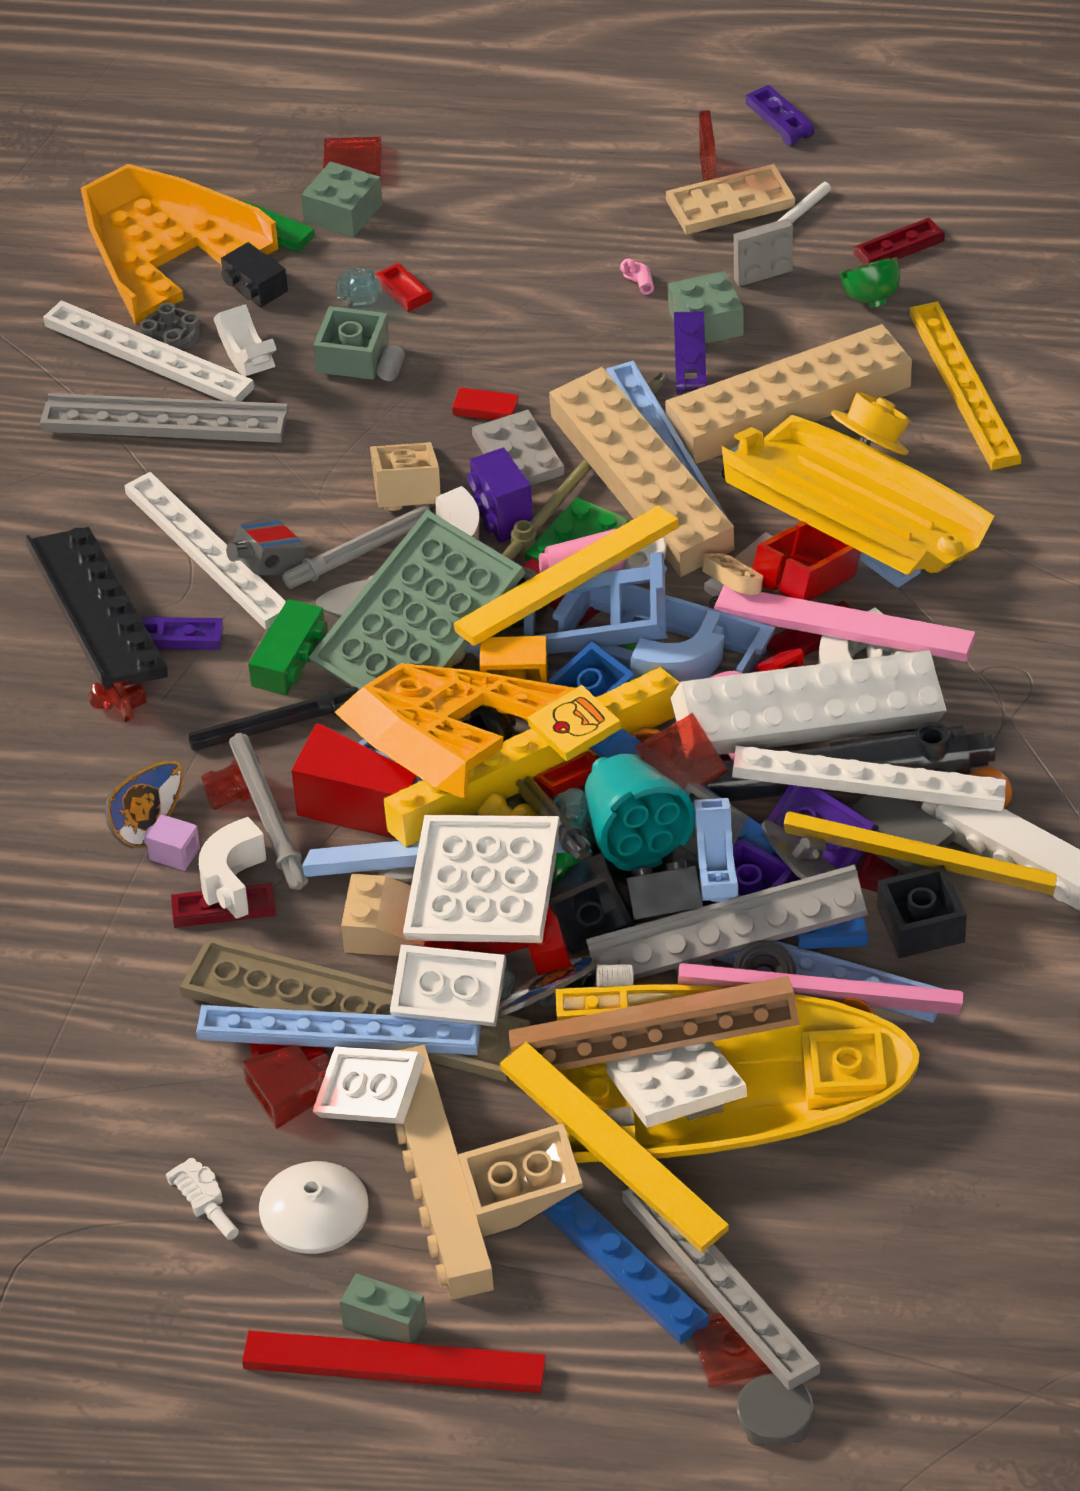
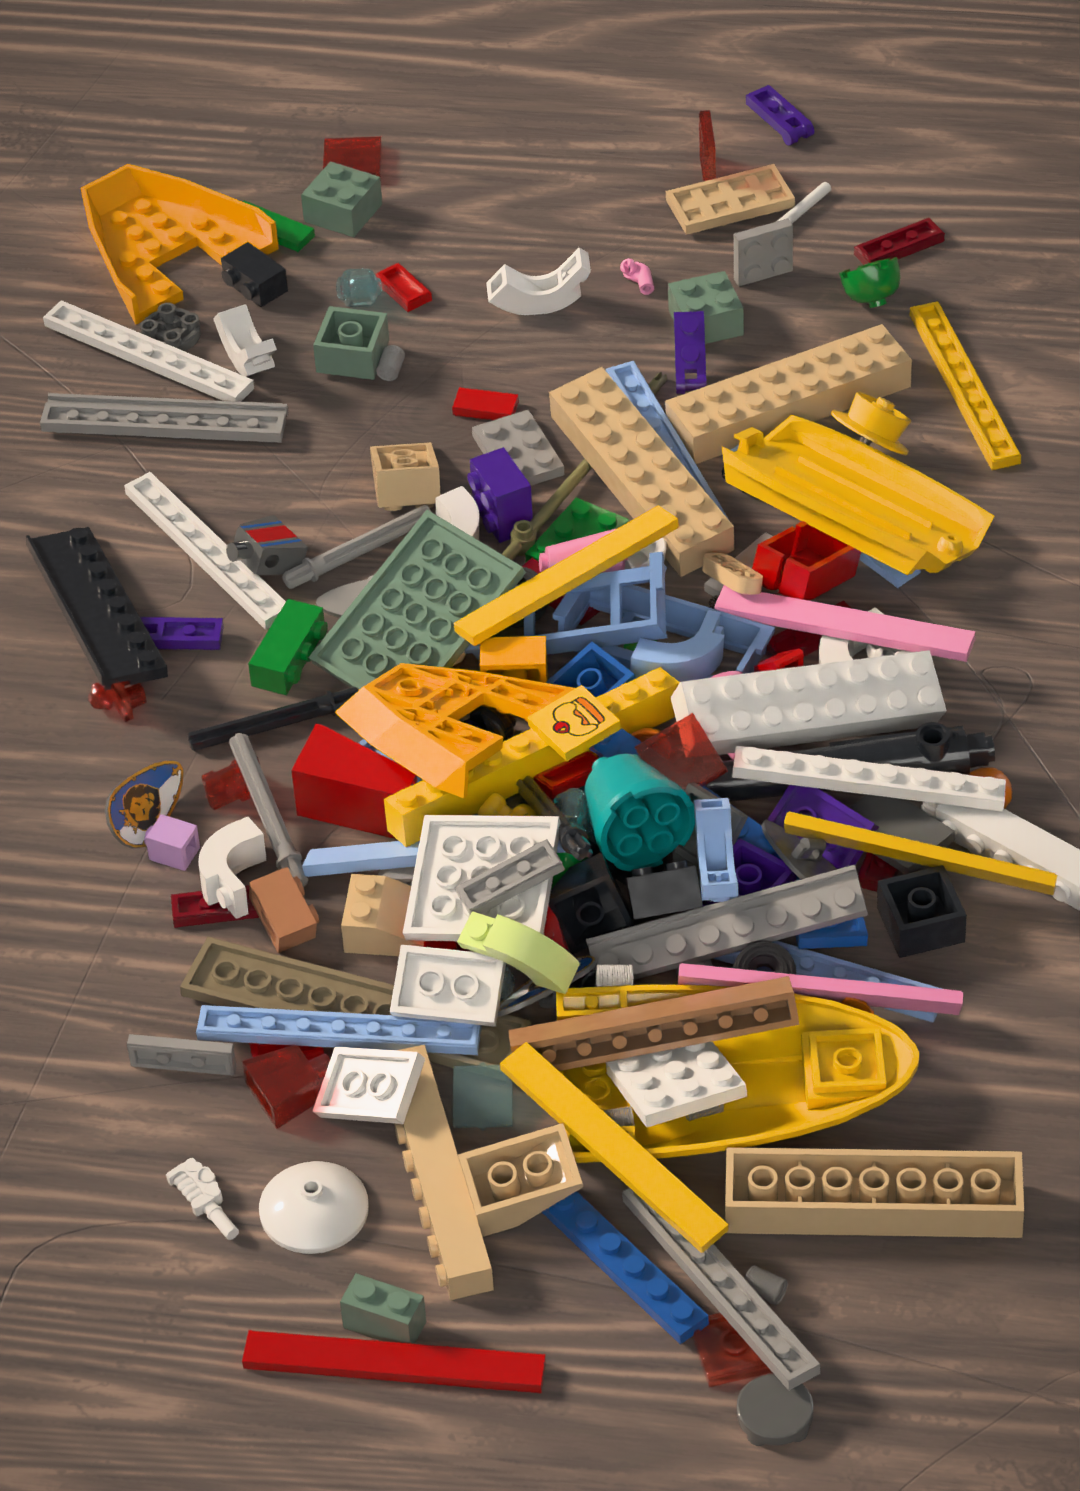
(181, 1054): none -> light grey tile
(283, 909): none -> nougat brick
(482, 1097): none -> clear light blue piece
(510, 878): none -> light grey tile
(522, 948): none -> yellowish green arch
(539, 294): none -> white arch
(759, 1280): none -> light grey piece
(874, 1192): none -> tan brick

